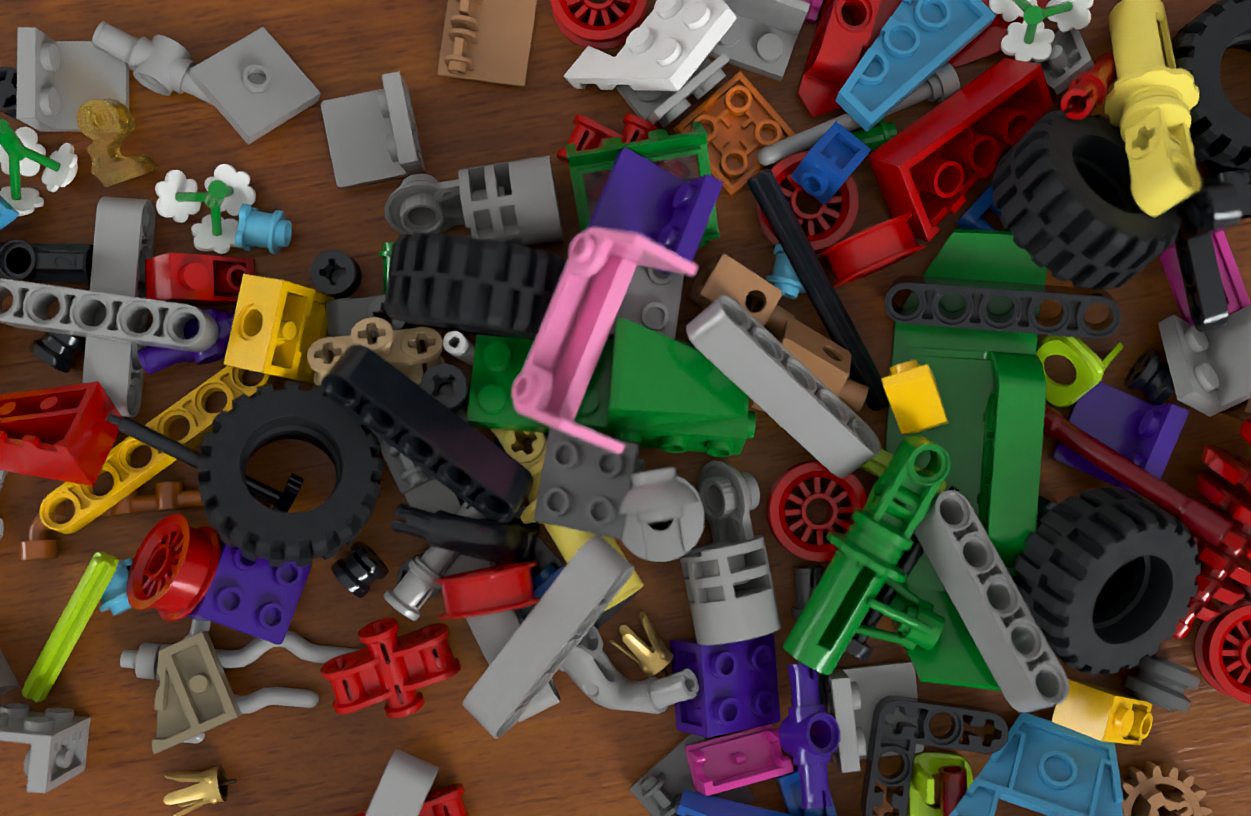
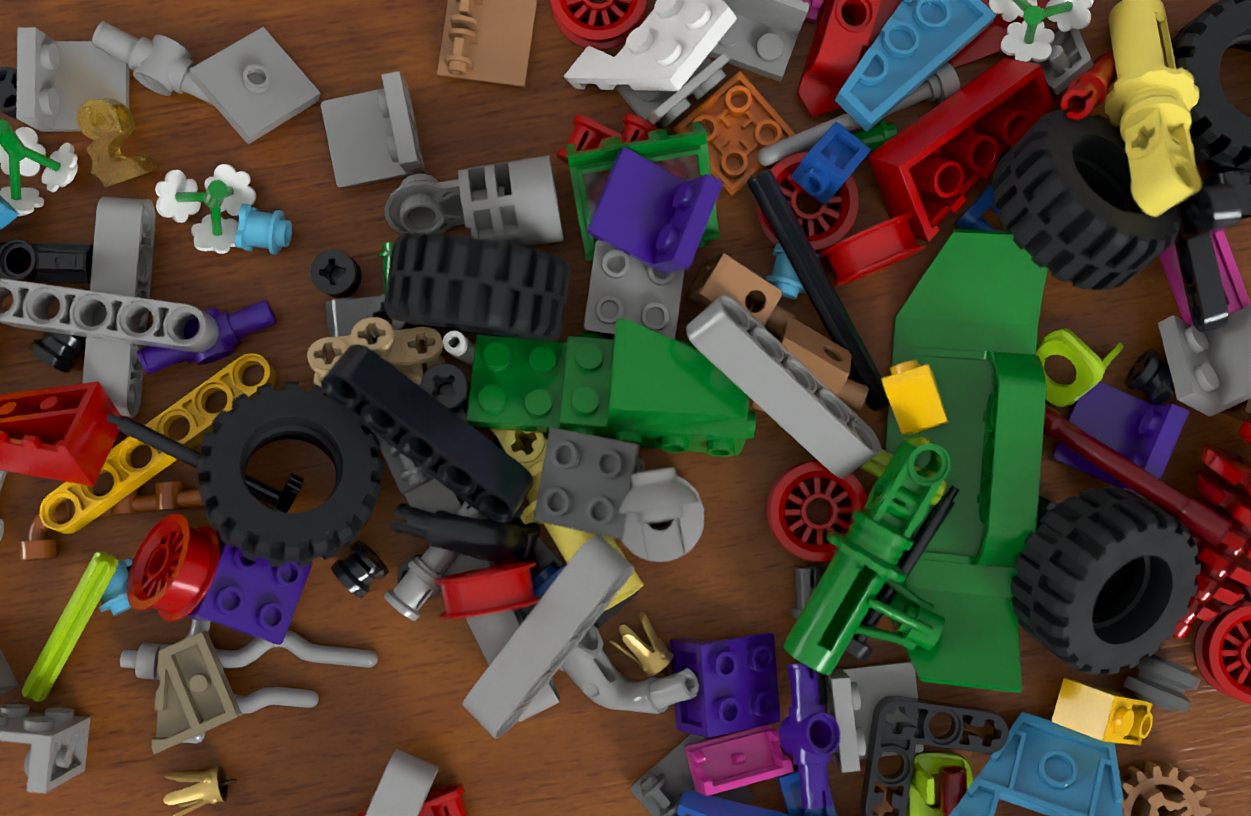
(196, 278): red slope -> none
(276, 327): yellow brick -> none
(374, 673): red axle -> none
(579, 325): bright pink windscreen -> none
(731, 577): light grey cylinder -> none
(991, 605): light grey beam -> none
(1020, 319): black beam -> none

